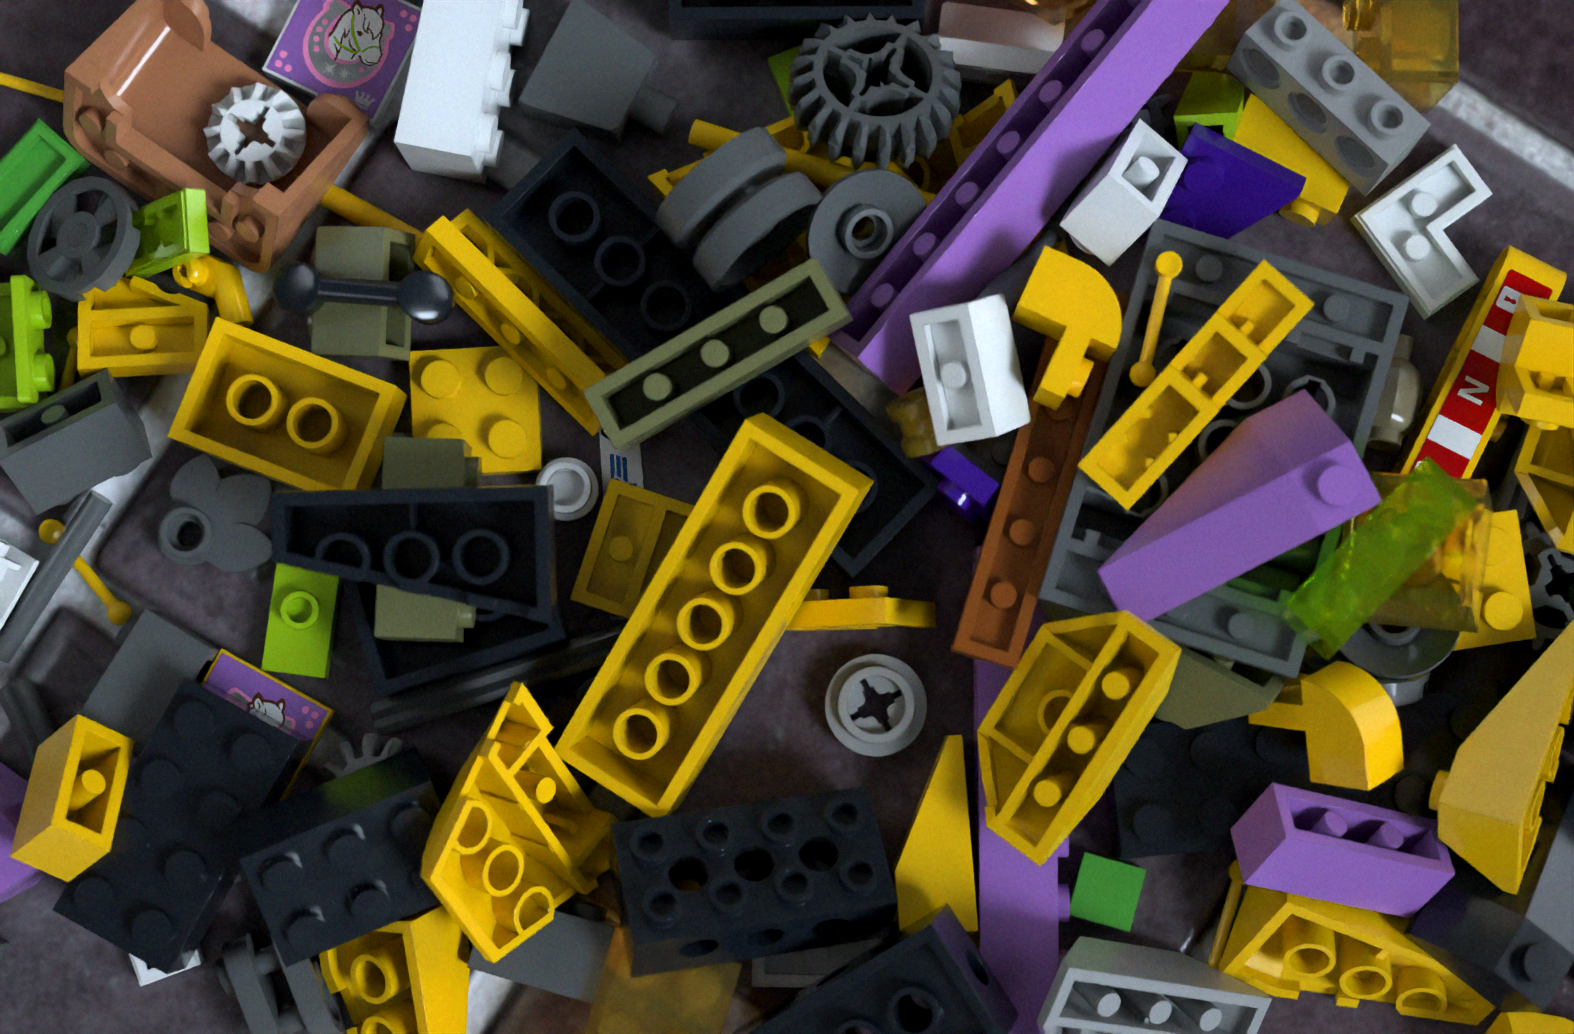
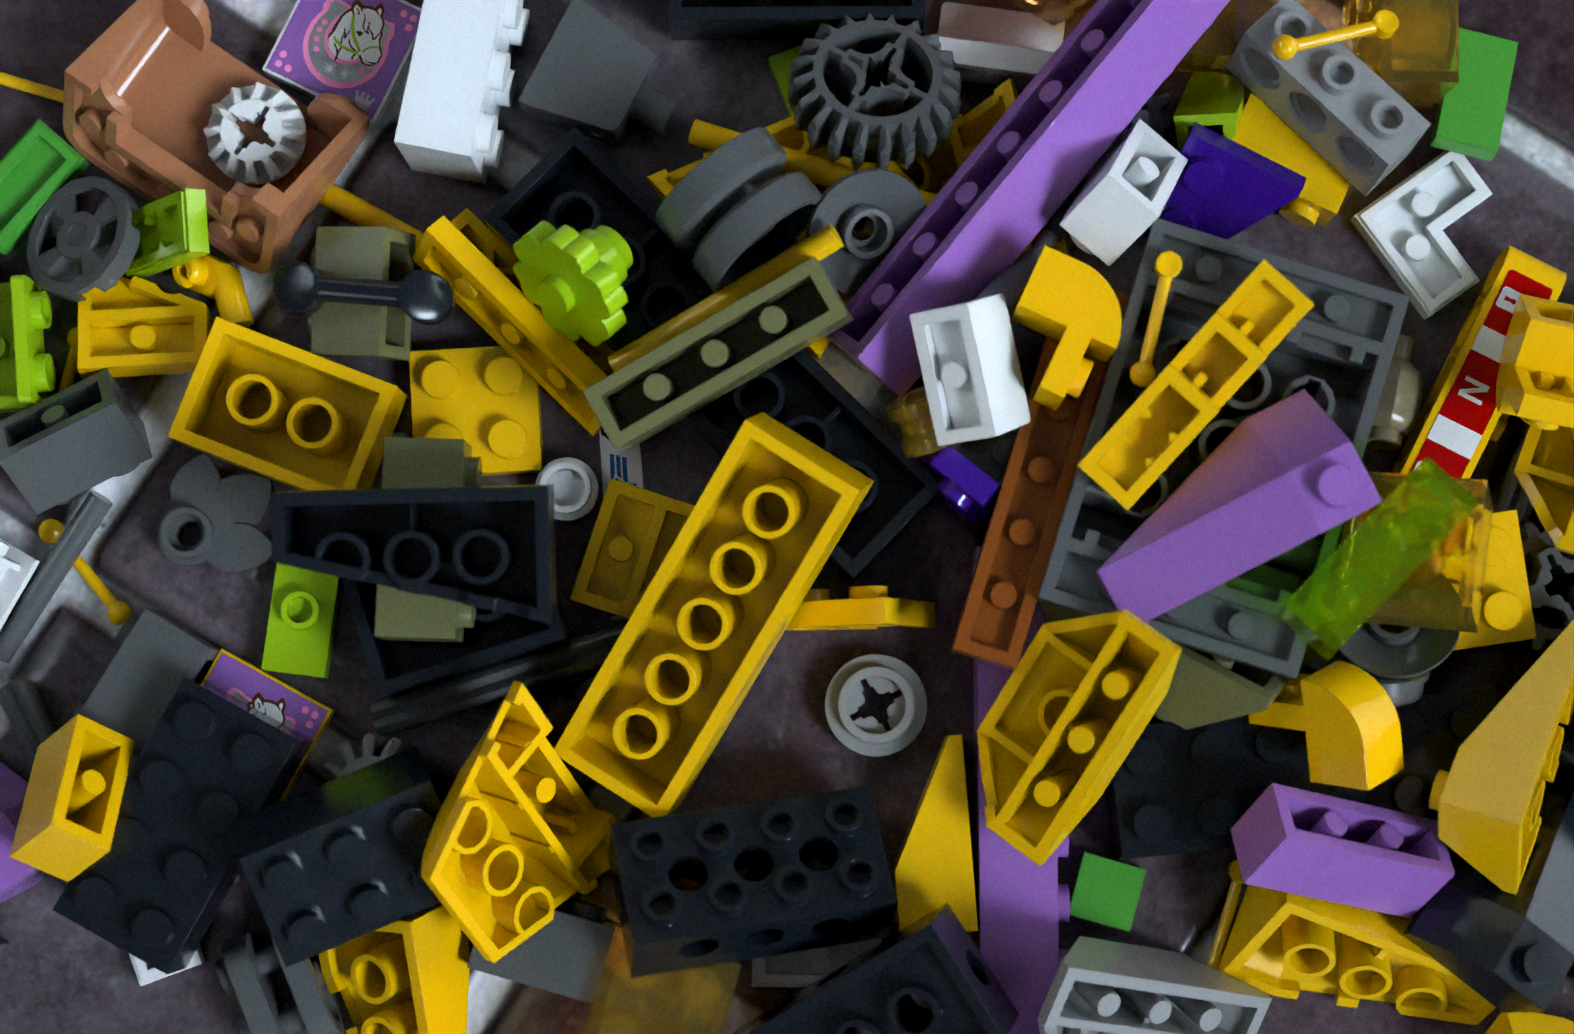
(575, 278): none -> lime plant
(818, 244): none -> yellow bar
(1382, 26): none -> yellow hinge
(1474, 110): none -> bright green tile

